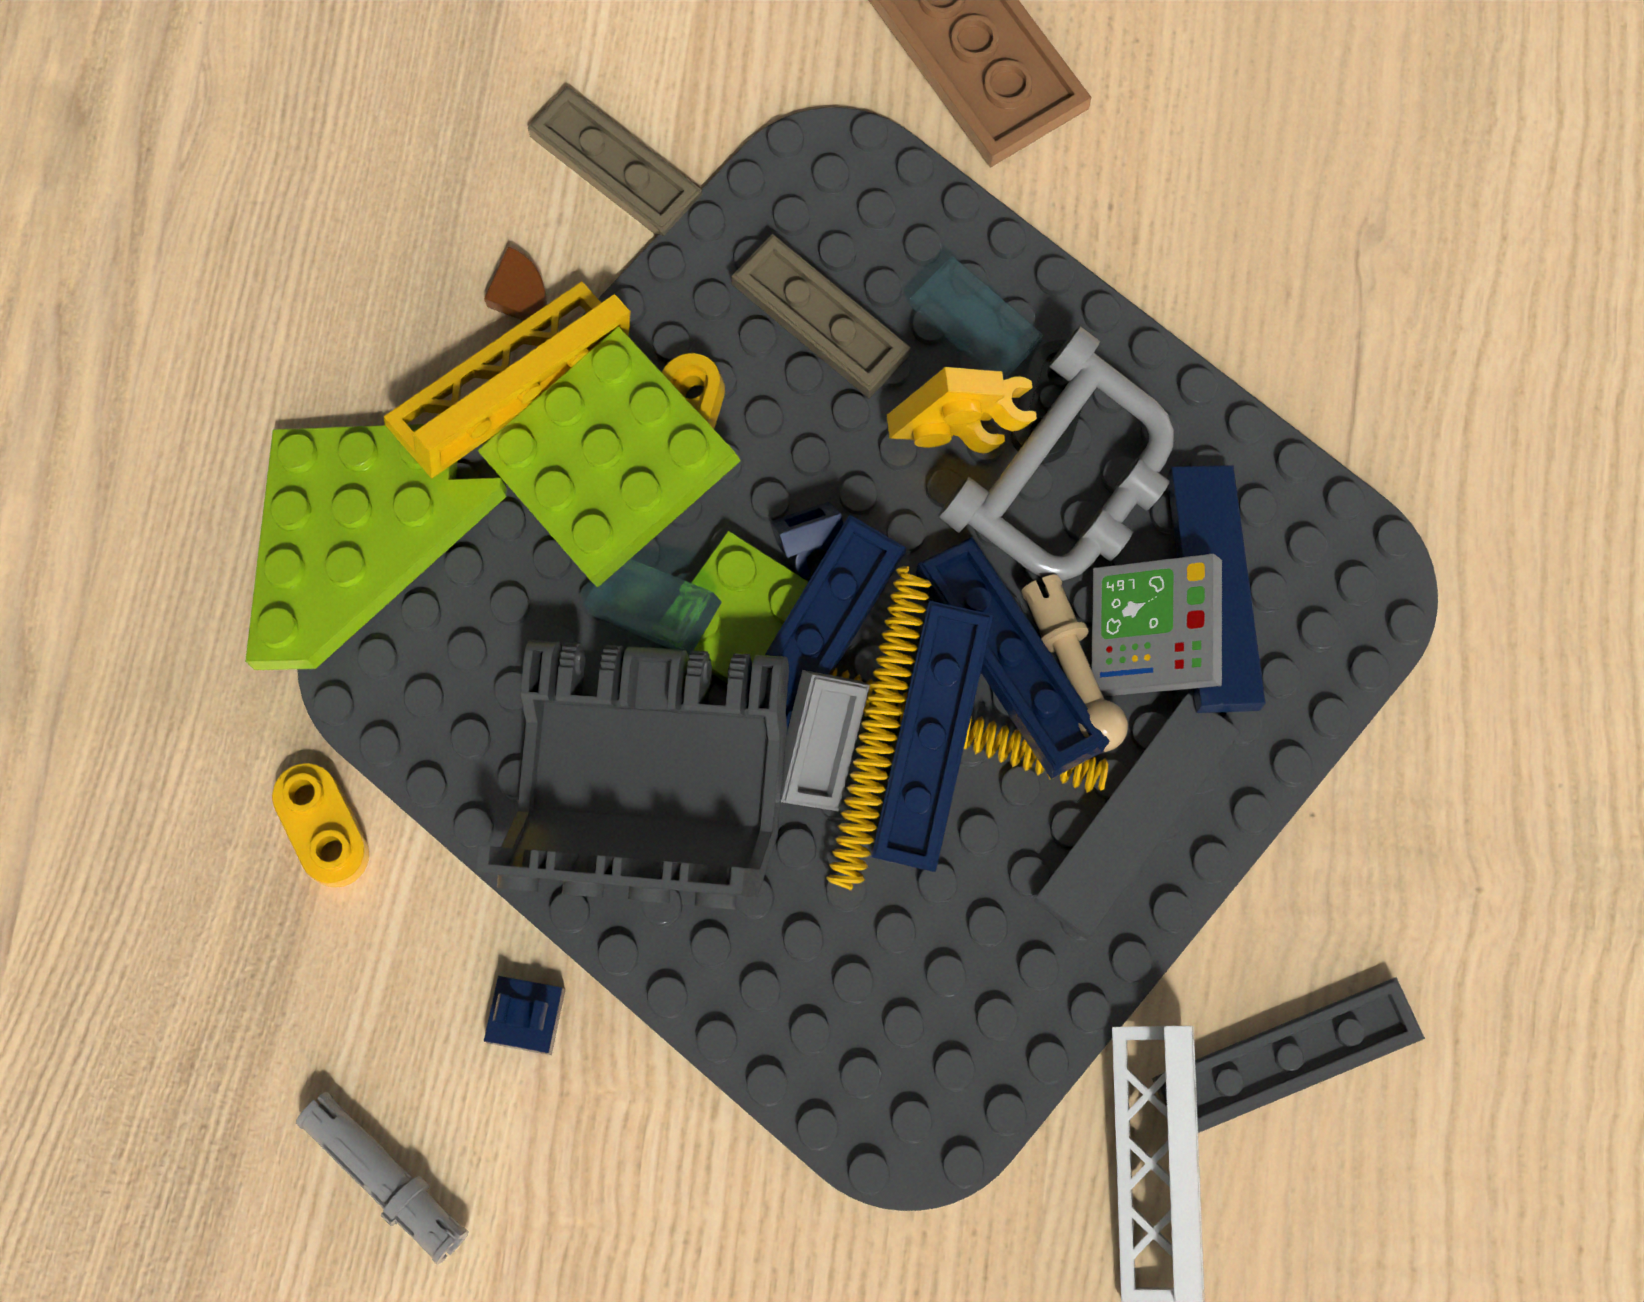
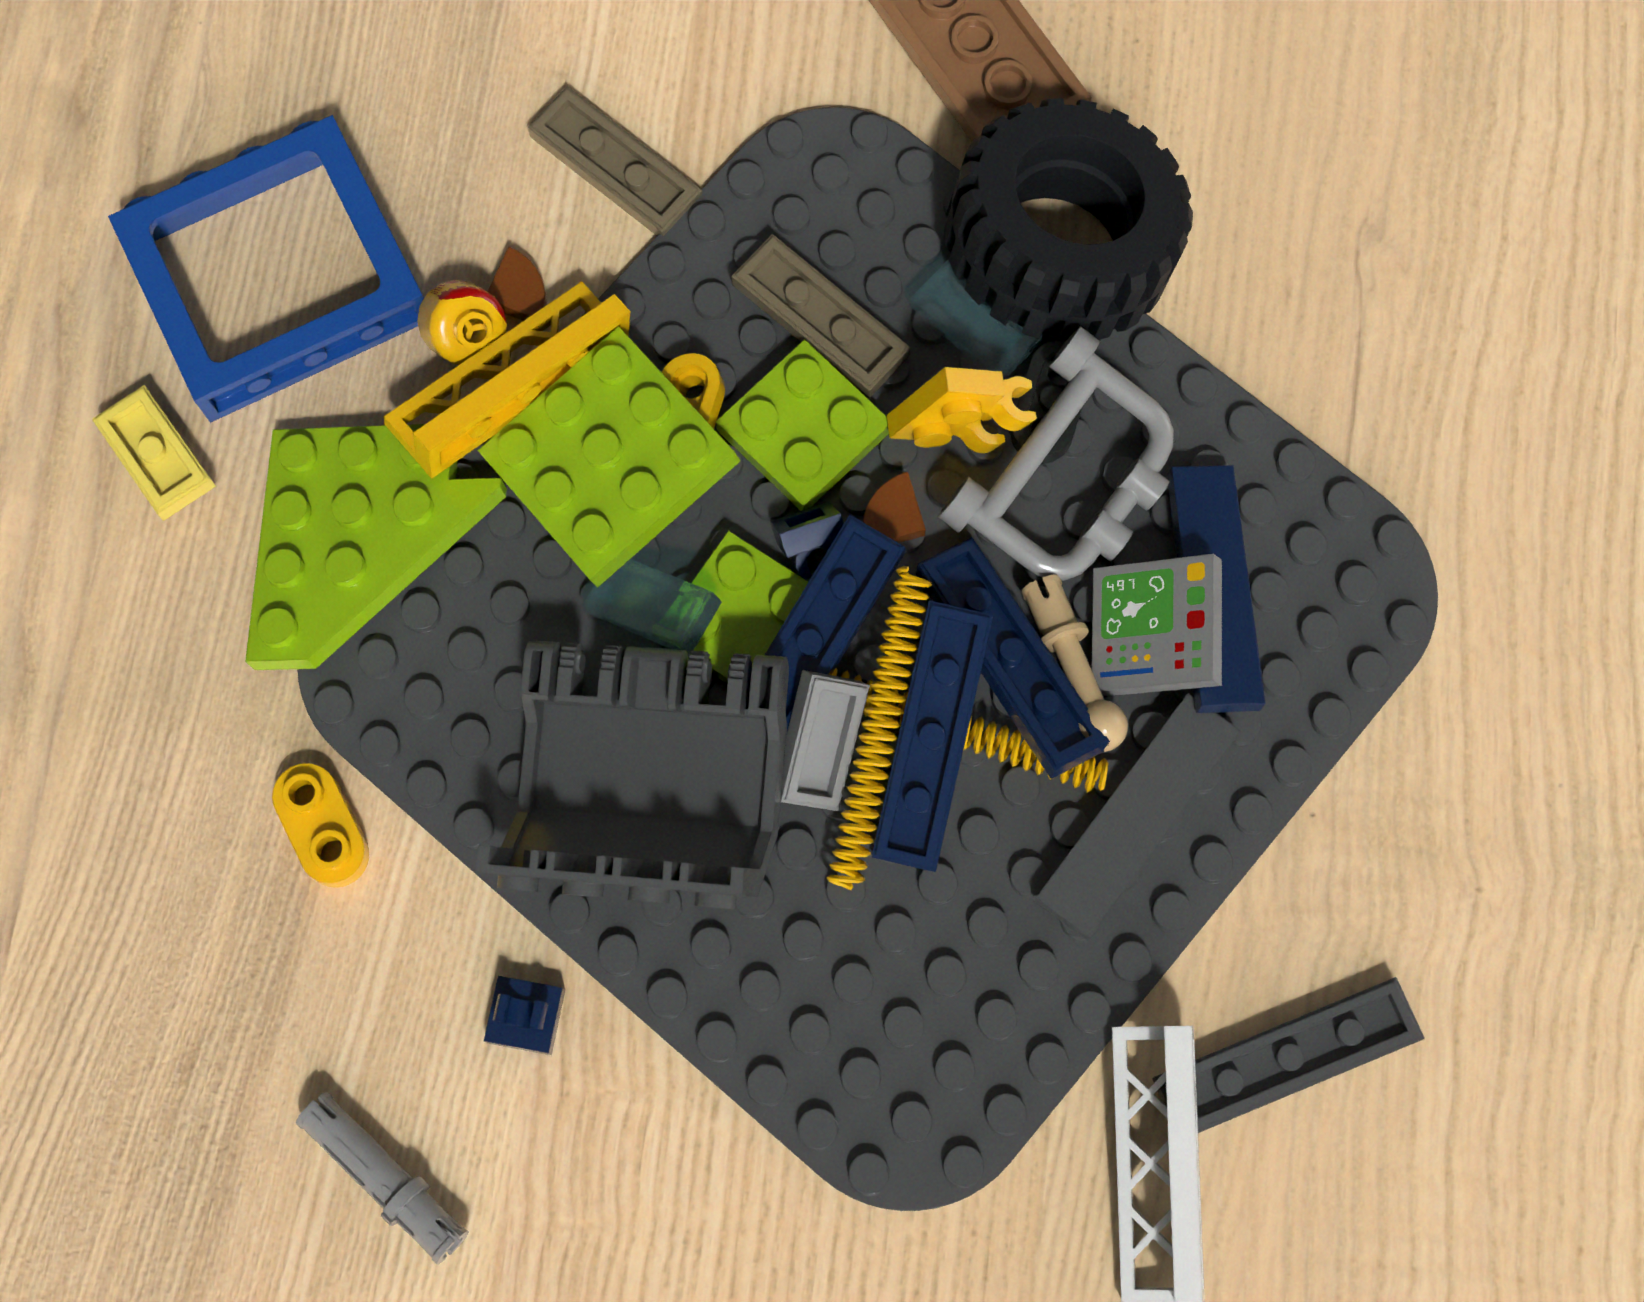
(153, 453): none -> light yellow plate
(306, 350): none -> blue piece
(460, 320): none -> yellow head
(803, 426): none -> lime plate
(896, 510): none -> dark orange tile
(1078, 159): none -> black tyre

